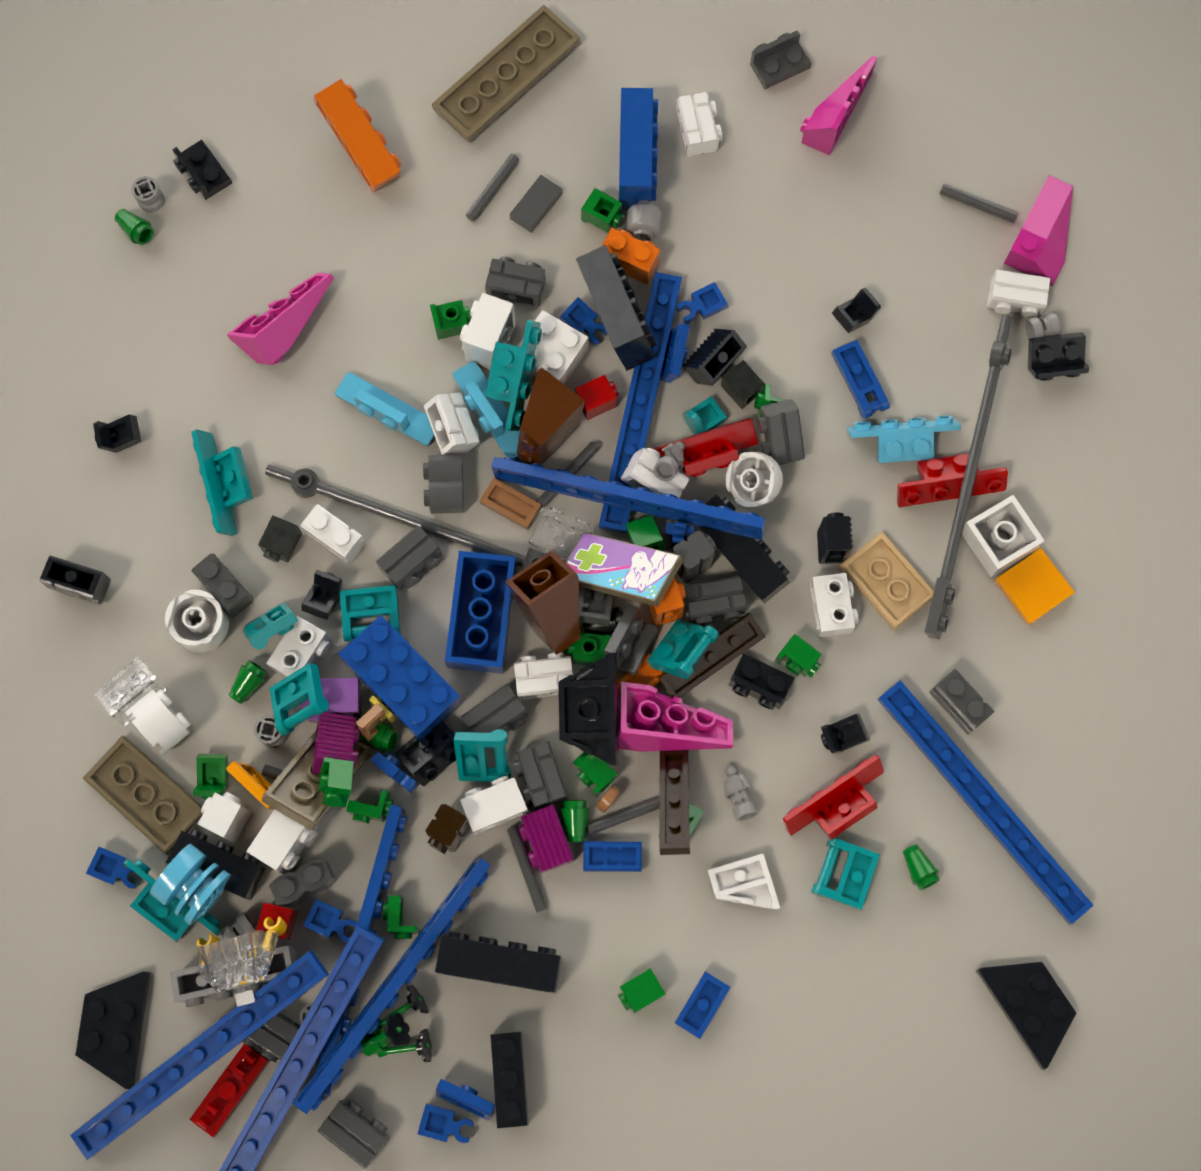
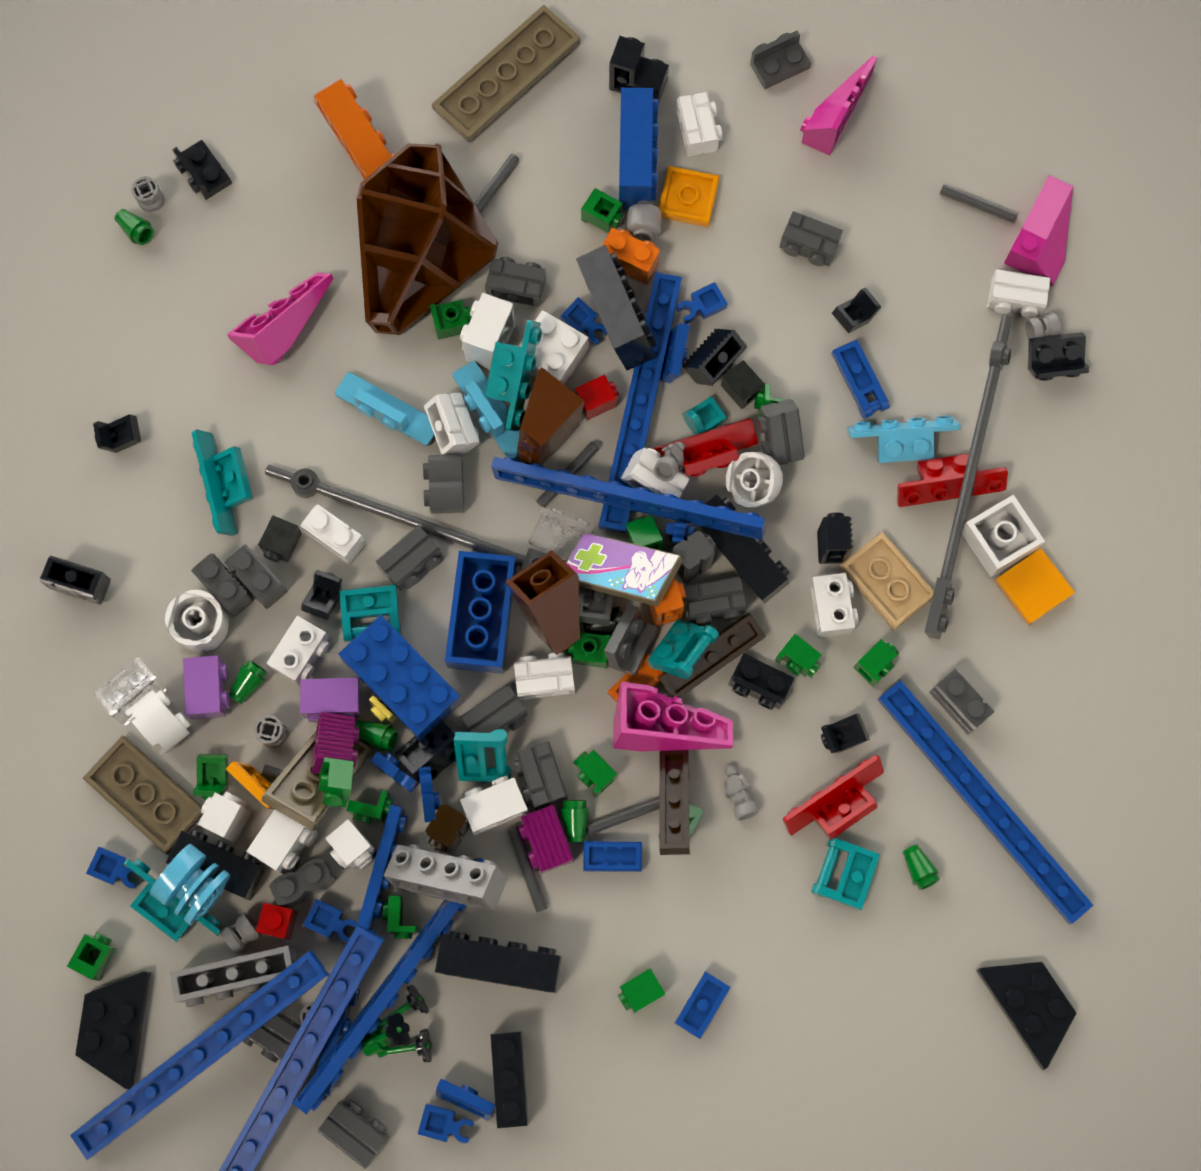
(82, 958): none -> green brick
(205, 687): none -> medium lavender brick
(229, 1090): red plate -> none
(239, 960): clear torso -> none
(256, 576): none -> dark grey brick
(275, 621): teal plate -> none
(293, 691): teal plate -> none
(351, 847): none -> white brick
(369, 721): medium nougat tile -> none
(416, 237): none -> reddish brown panel
(430, 800): none -> blue plate
(446, 876): none -> light grey brick
(510, 503): medium nougat tile -> none
(536, 203): dark grey tile -> none
(591, 709): black wing -> none
(608, 798): medium nougat tile -> none
(632, 70): none -> black brick
(688, 196): none -> light orange tile
(745, 883): white wing -> none
(810, 239): none -> dark grey brick
(877, 661): none -> green brick

